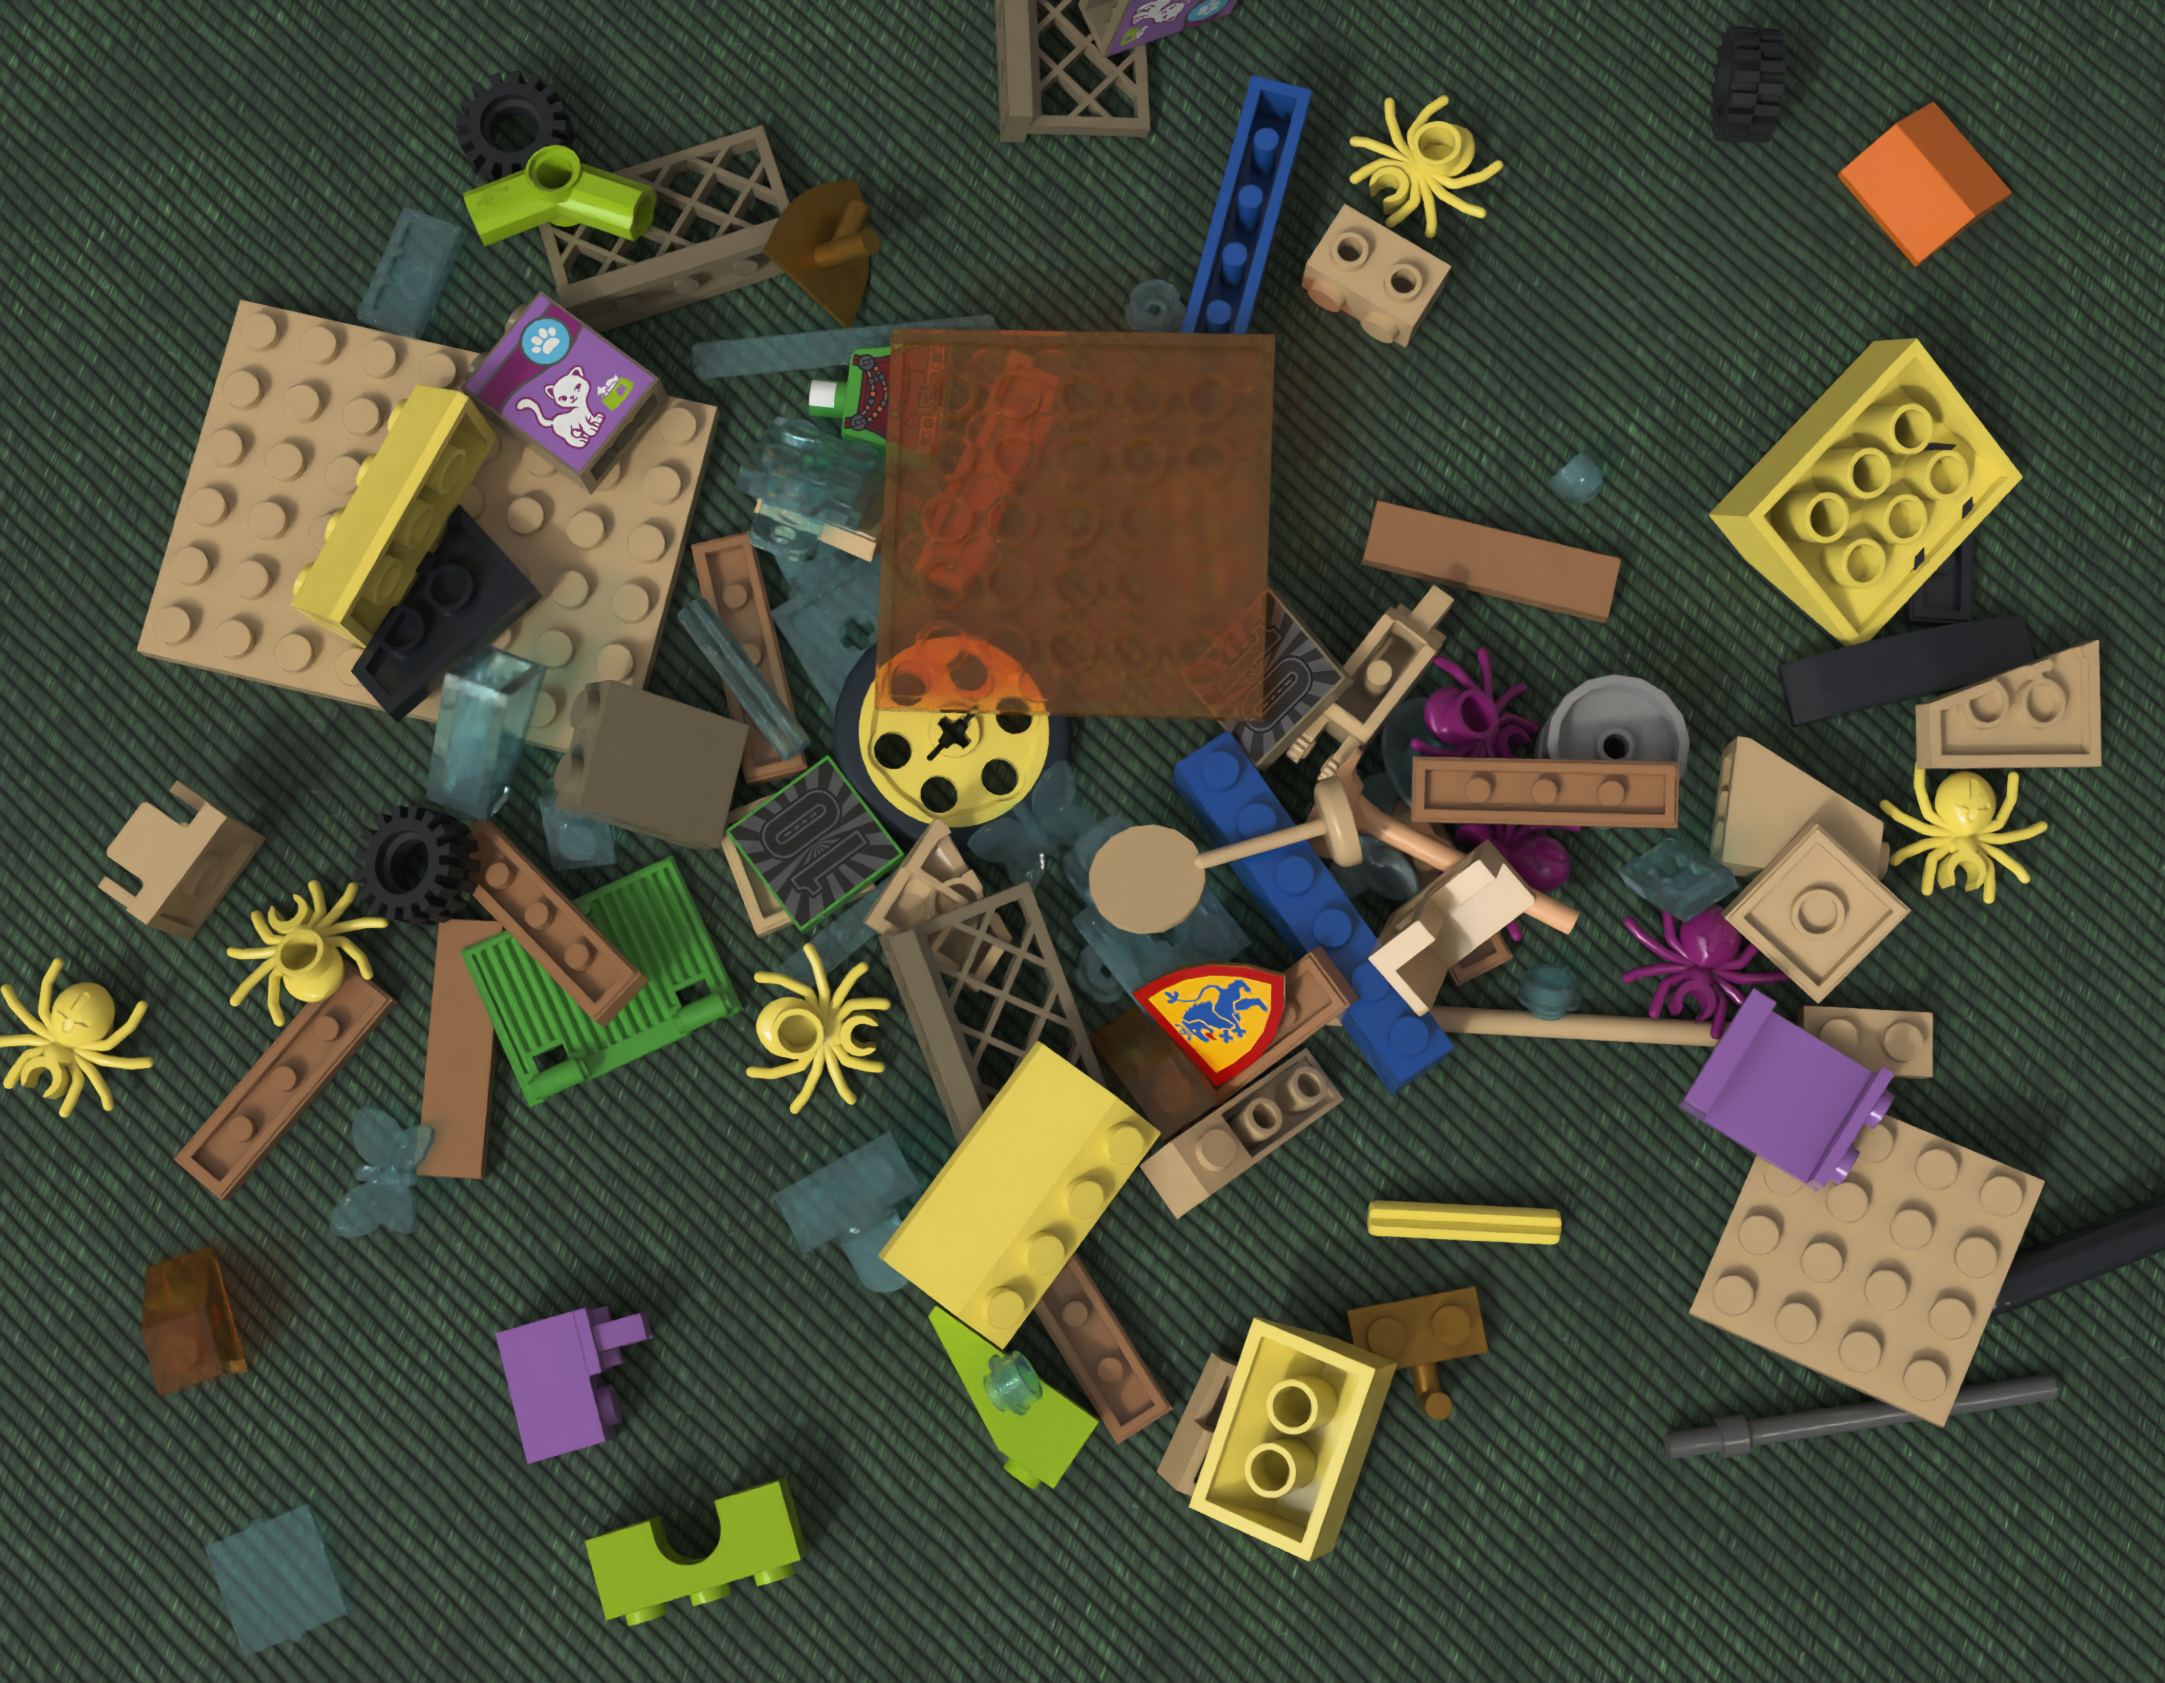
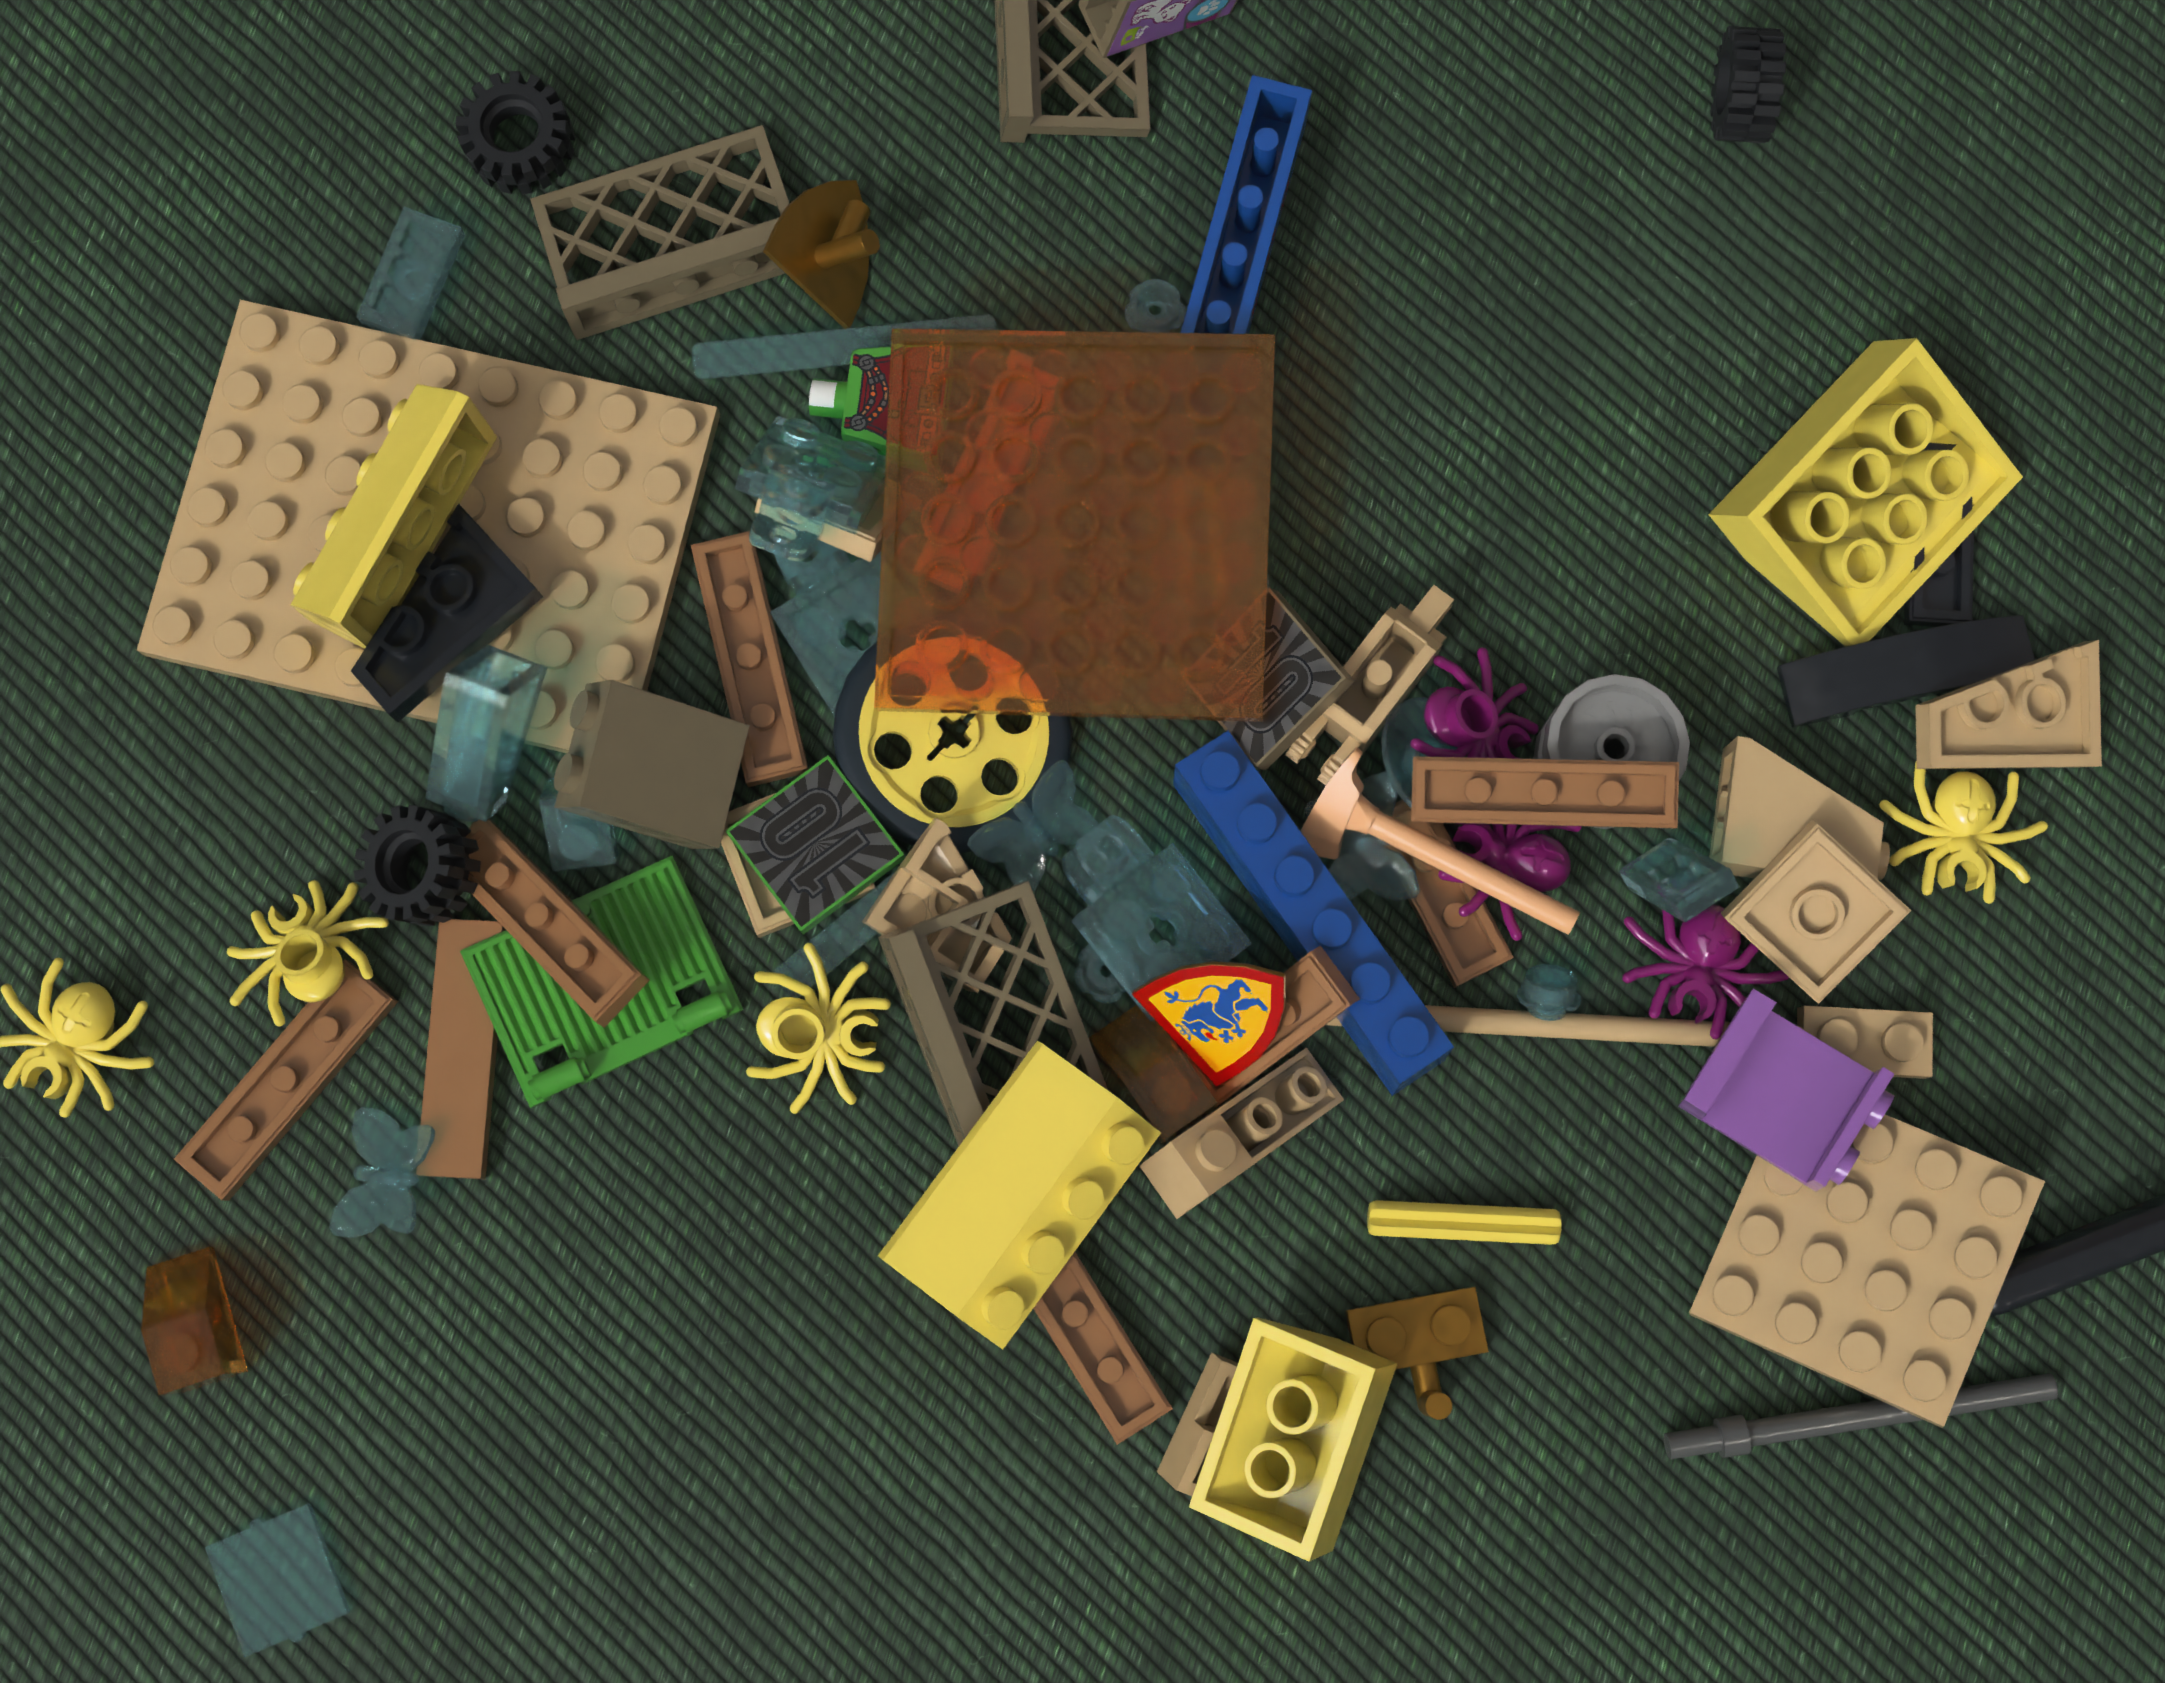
(182, 864): tan panel -> none
(557, 1377): medium lavender hinge -> none
(564, 391): brick -> none
(586, 198): lime piece -> none
(641, 1570): lime arch -> none
(744, 679): clear light blue axle -> none
(856, 1206): clear light blue brick -> none
(1012, 1383): clear light blue plate -> none
(1041, 1440): lime slope -> none
(1156, 876): tan piece -> none
(1374, 277): tan brick -> none
(1429, 161): light yellow animal -> none
(1448, 923): tan panel -> none
(1491, 561): medium nougat tile -> none
(1579, 479): clear light blue hinge -> none
(1923, 183): orange slope -> none

